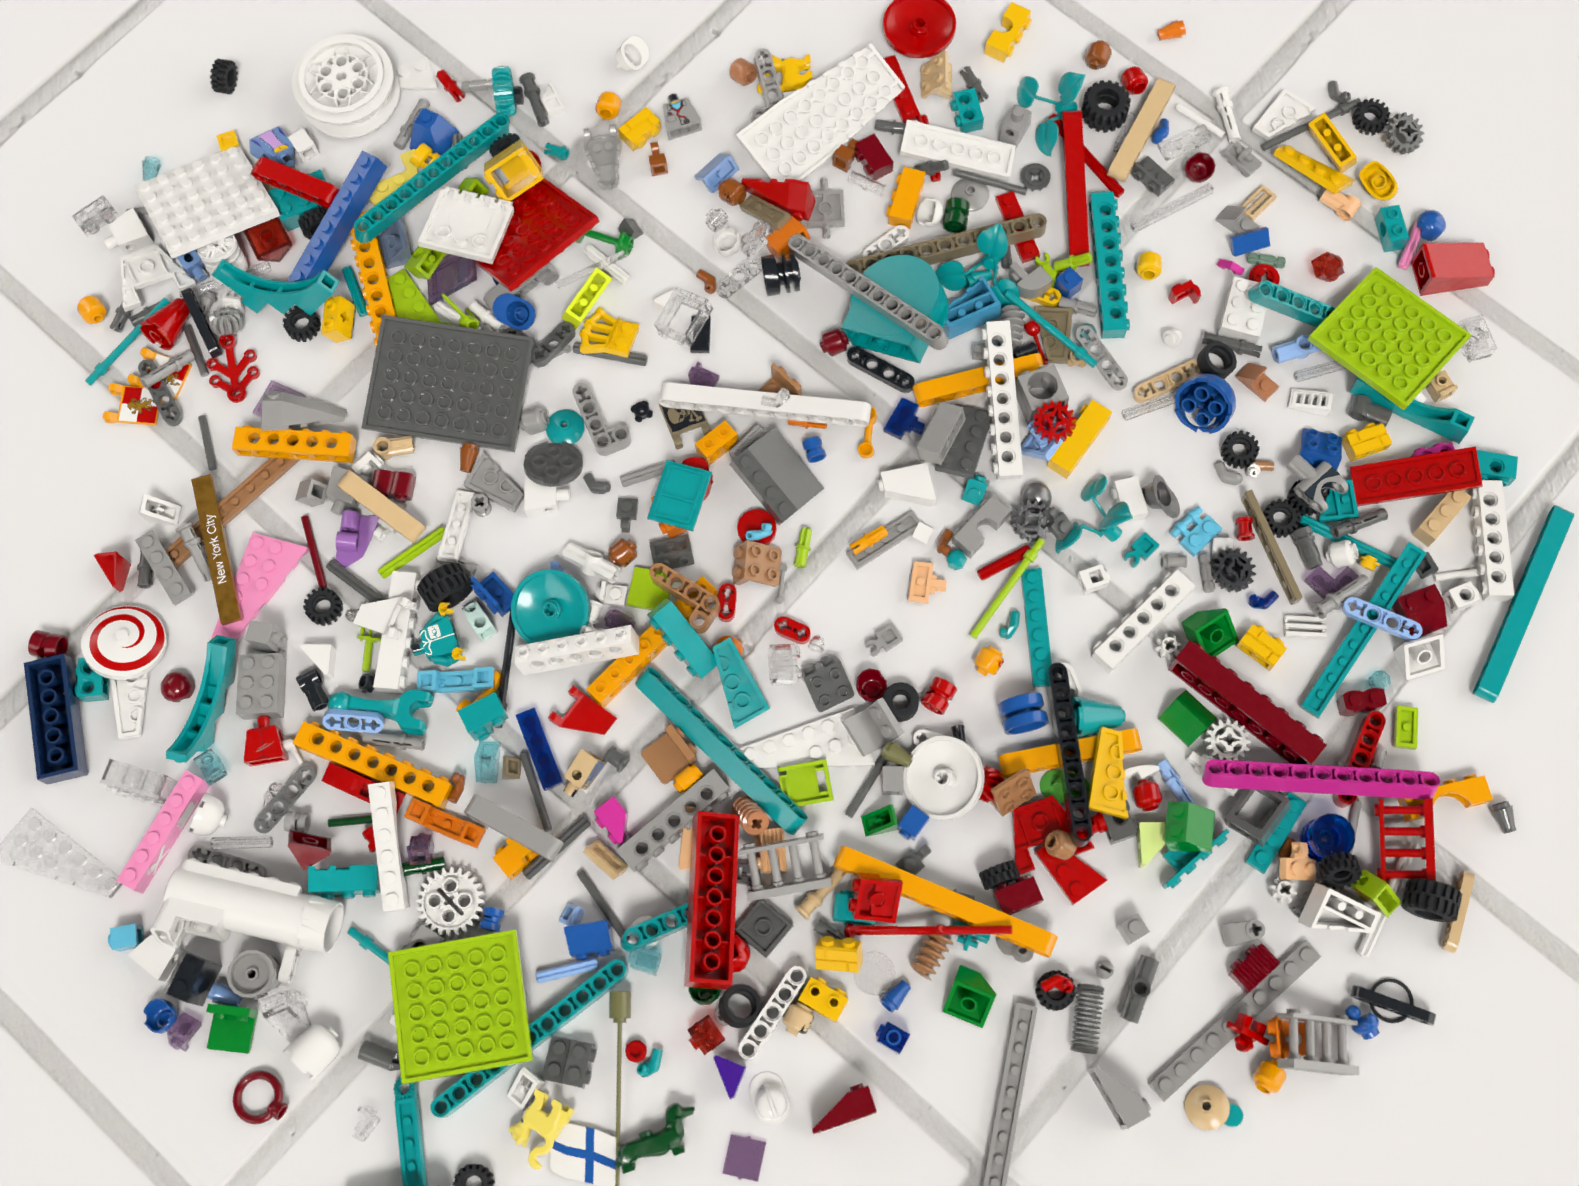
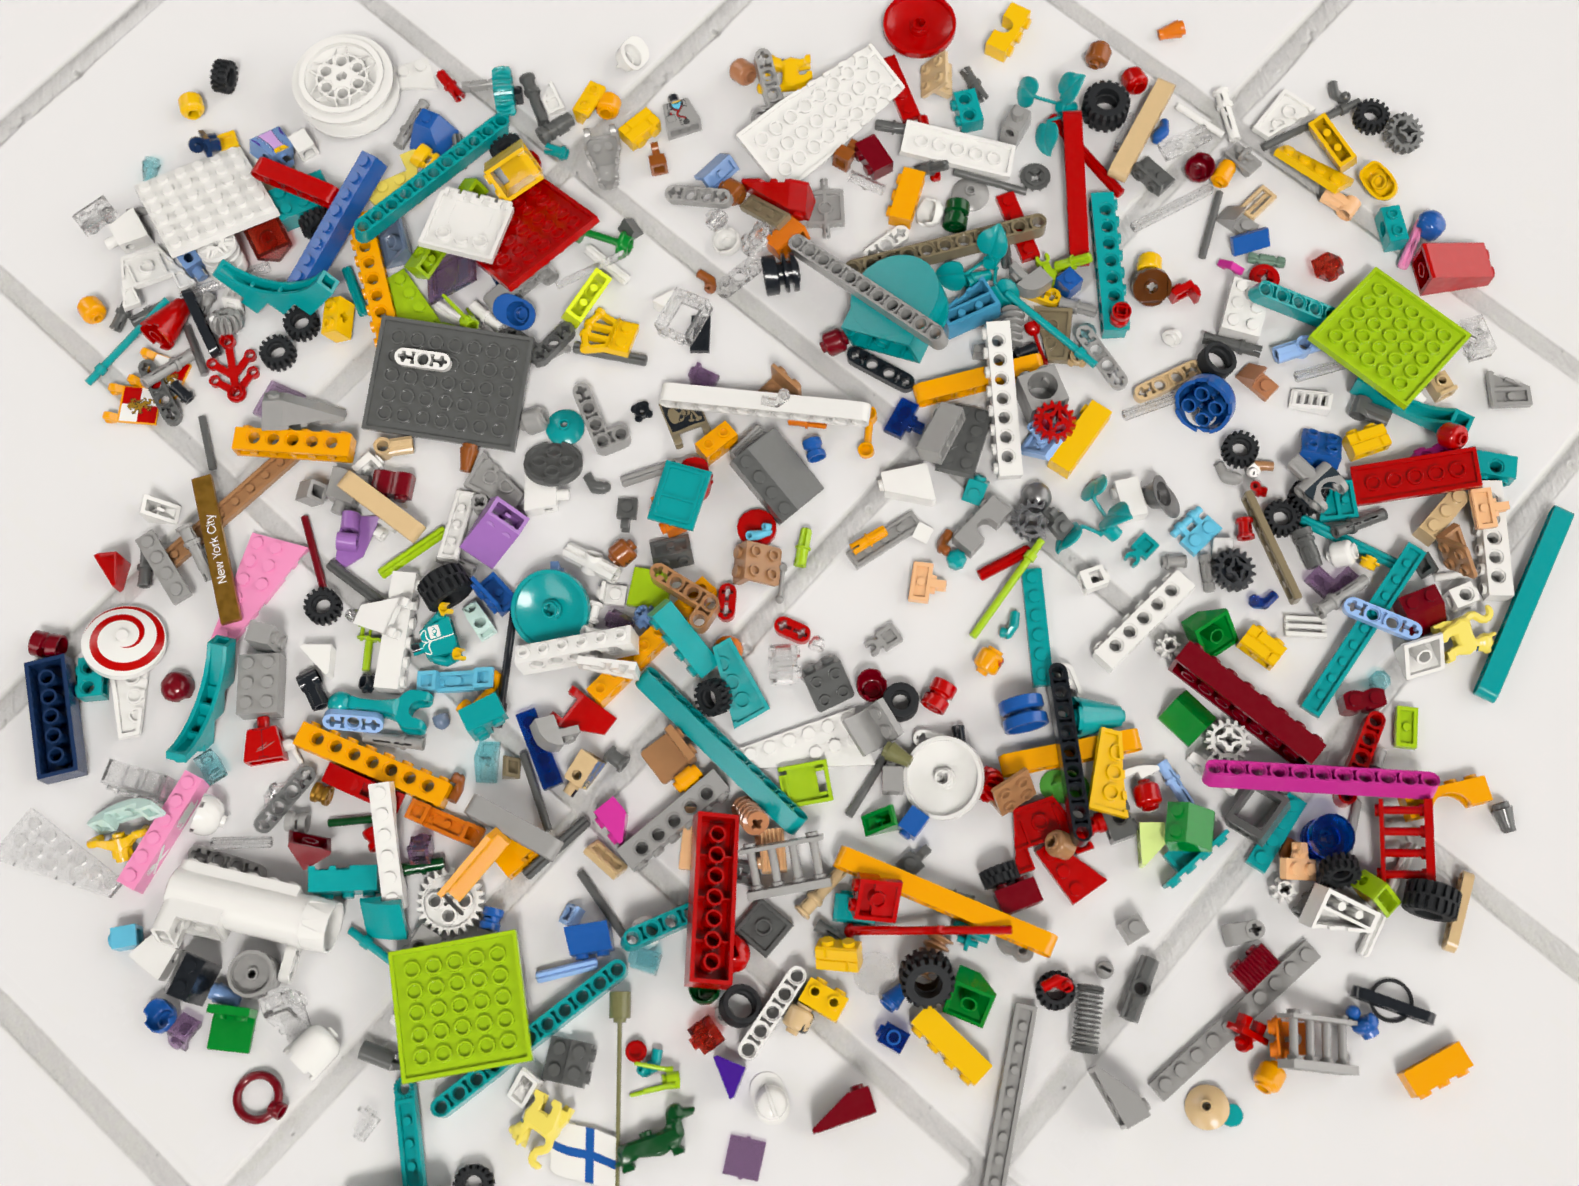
(110, 818): none -> light aqua slope
(120, 844): none -> yellow piece
(185, 395): none -> black pin
(191, 105): none -> yellow head
(207, 143): none -> dark blue hips
(274, 343): none -> black tyre
(322, 793): none -> pearl gold wheel
(384, 918): none -> teal slope
(428, 366): none -> white beam
(441, 721): none -> sand blue hinge
(475, 865): none -> light orange fence
(494, 532): none -> medium lavender slope
(549, 736): none -> light grey brick
(556, 127): none -> dark grey axle
(588, 101): none -> yellow bracket
(607, 666): none -> white wing
(641, 618): none -> medium blue gear
(669, 1080): none -> lime plant
(697, 200): none -> light grey beam
(721, 694): none -> black tyre
(930, 993): none -> black tyre
(951, 1045): none -> yellow brick
(1120, 319): none -> red wheel
(1144, 278): none -> reddish brown plate
(1210, 225): none -> dark grey bar
(1223, 173): none -> light orange brick
(1257, 489): none -> red arm
(1435, 1070): none -> light orange brick
(1452, 436): none -> red head
(1455, 551): none -> medium nougat bracket
(1462, 636): none -> light yellow animal
(1485, 508): none -> light nougat hinge
(1507, 392): none -> light grey wing

